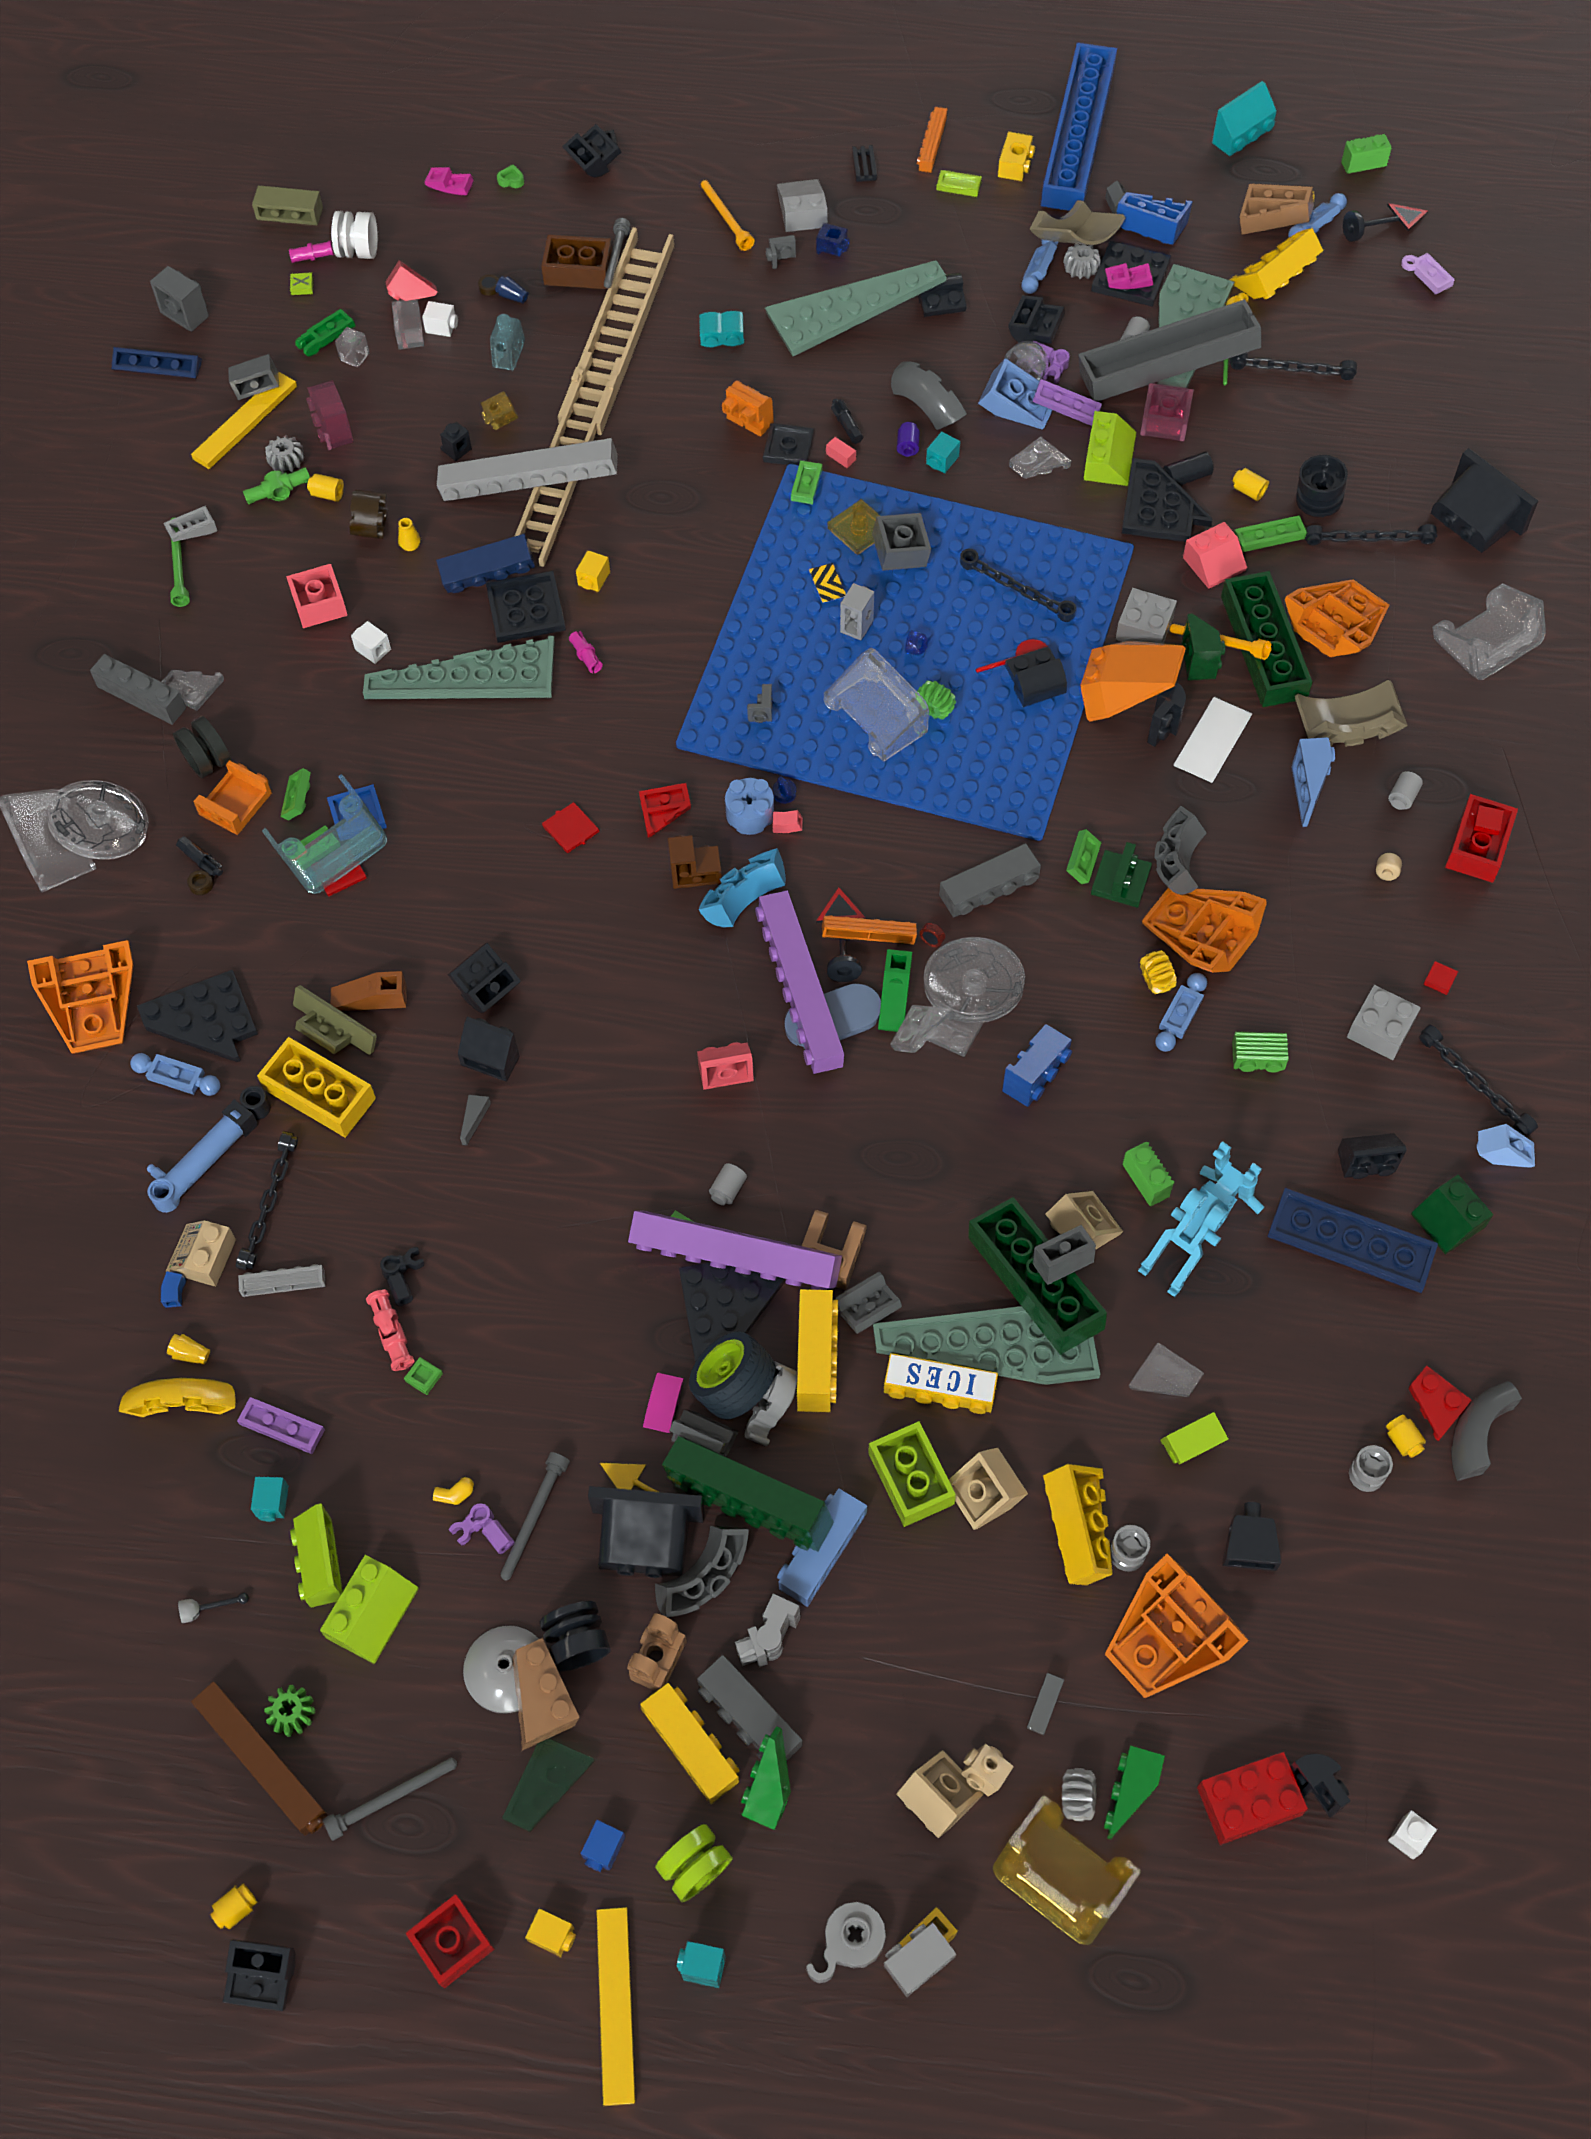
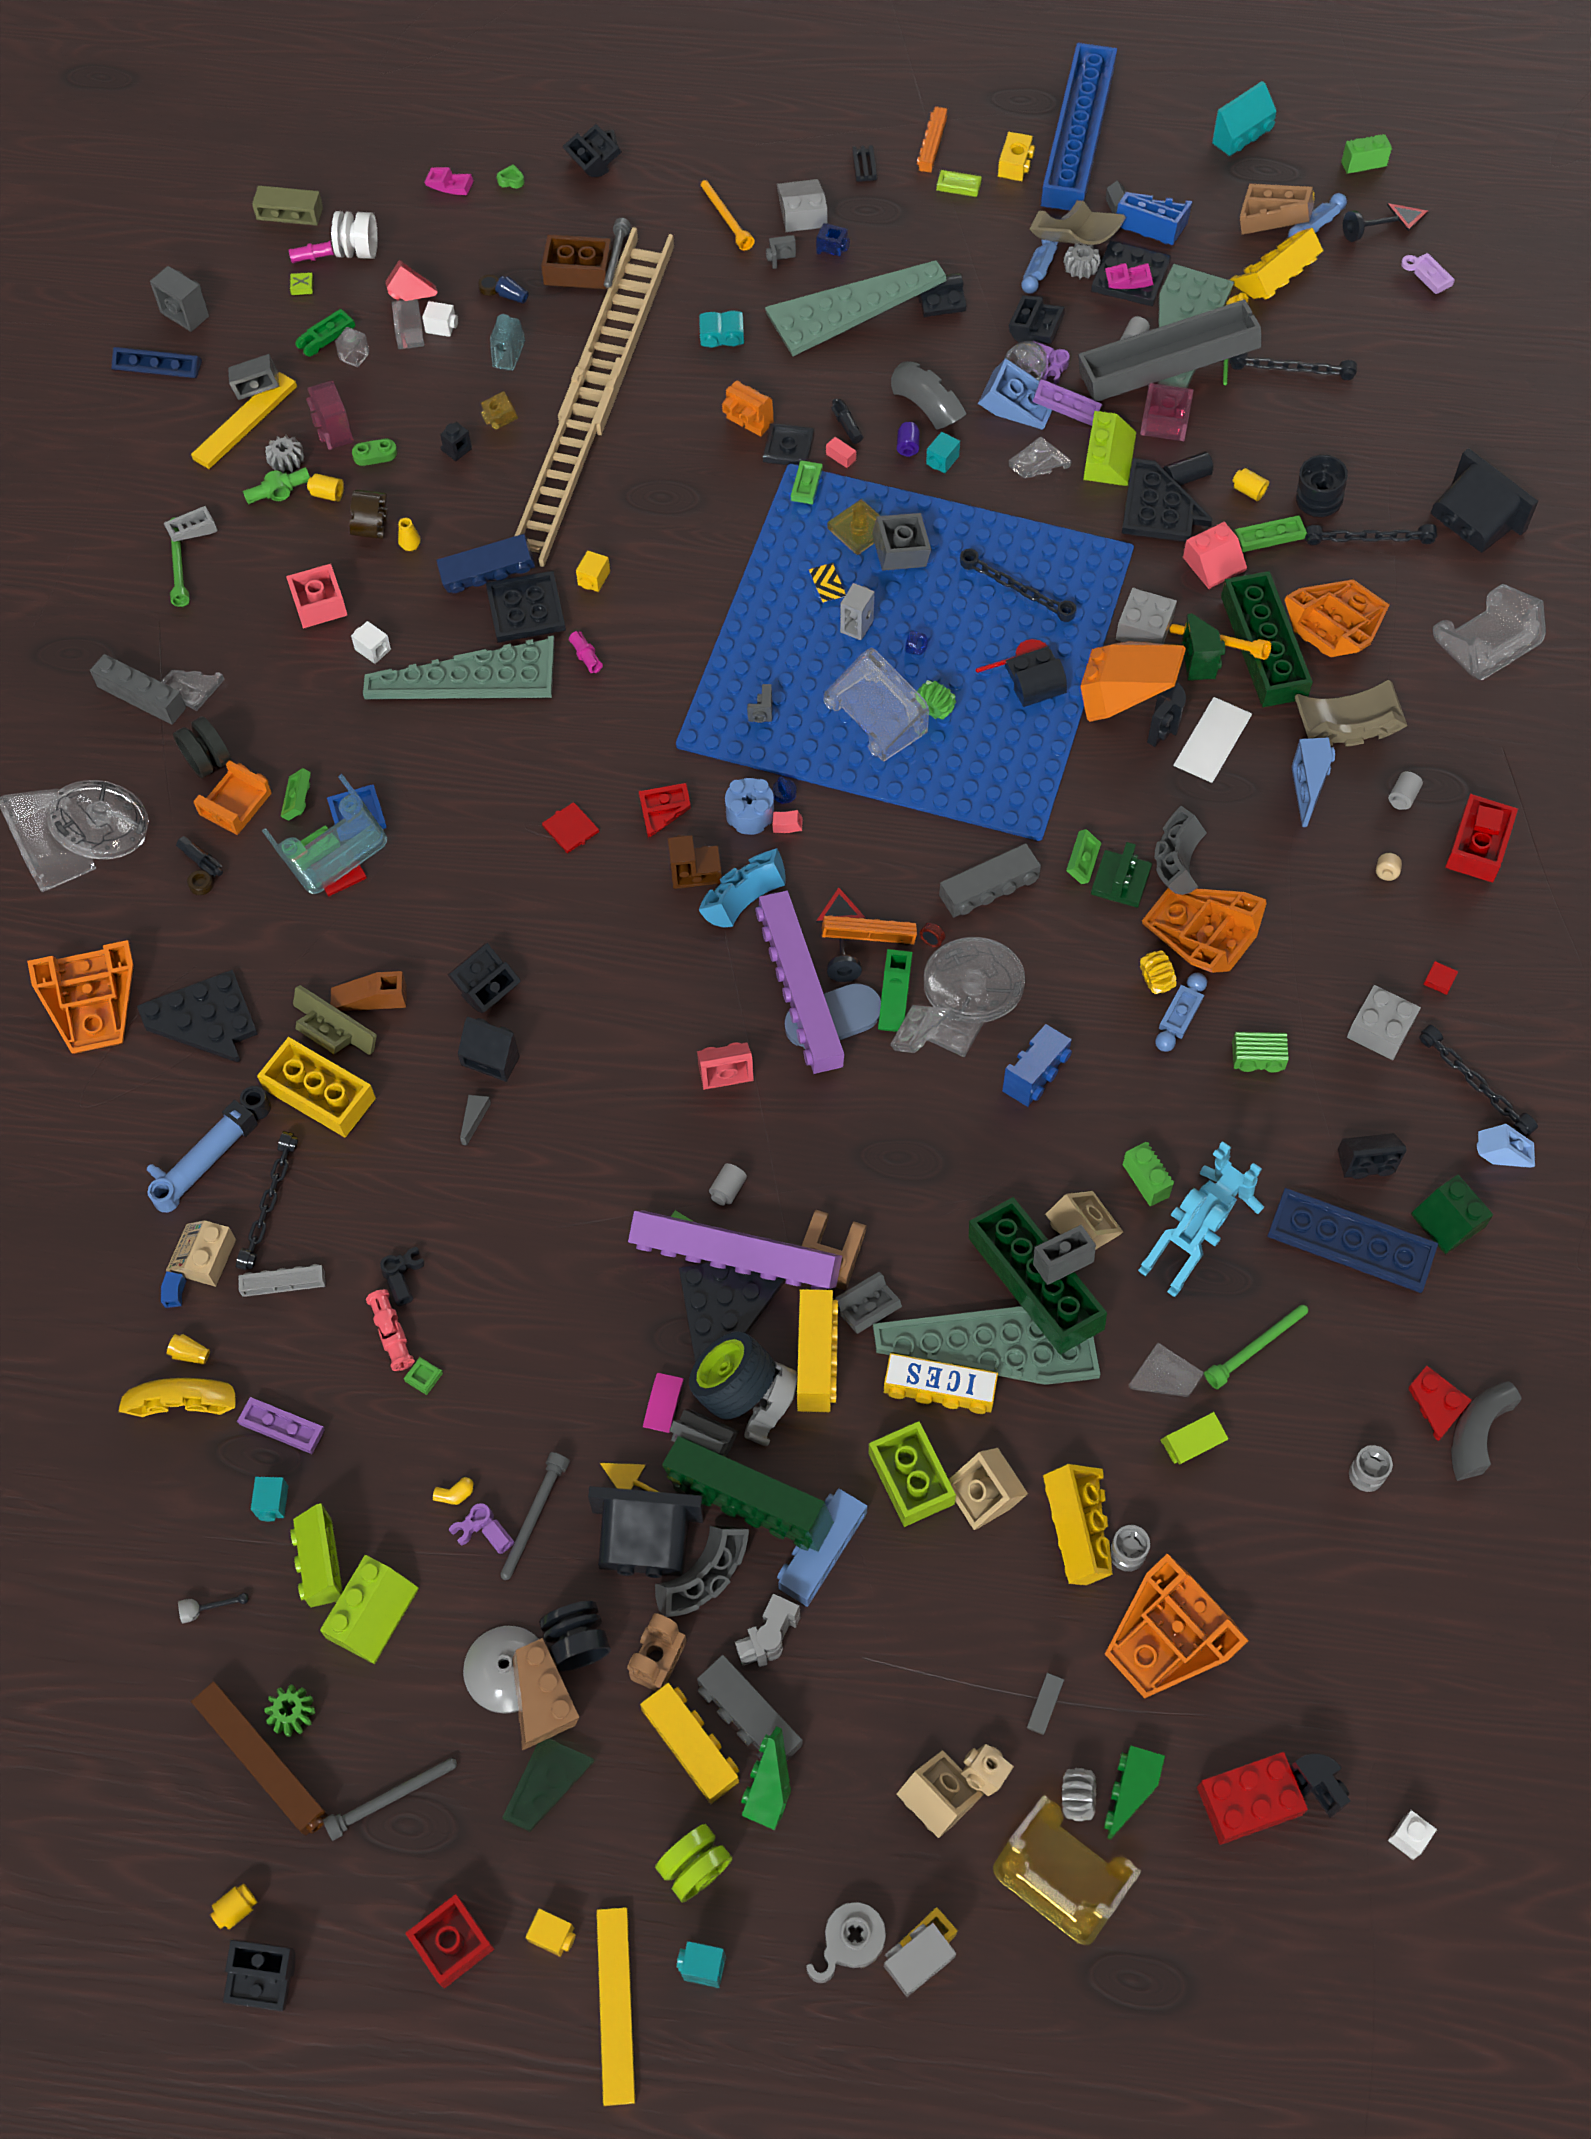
(175, 1074): medium blue plate -> none
(374, 452): none -> bright green plate
(527, 469): light grey brick -> none
(602, 1846): blue brick -> none
(1218, 1375): none -> bright green piece
(1252, 1541): black torso -> none
(1405, 1436): yellow brick -> none

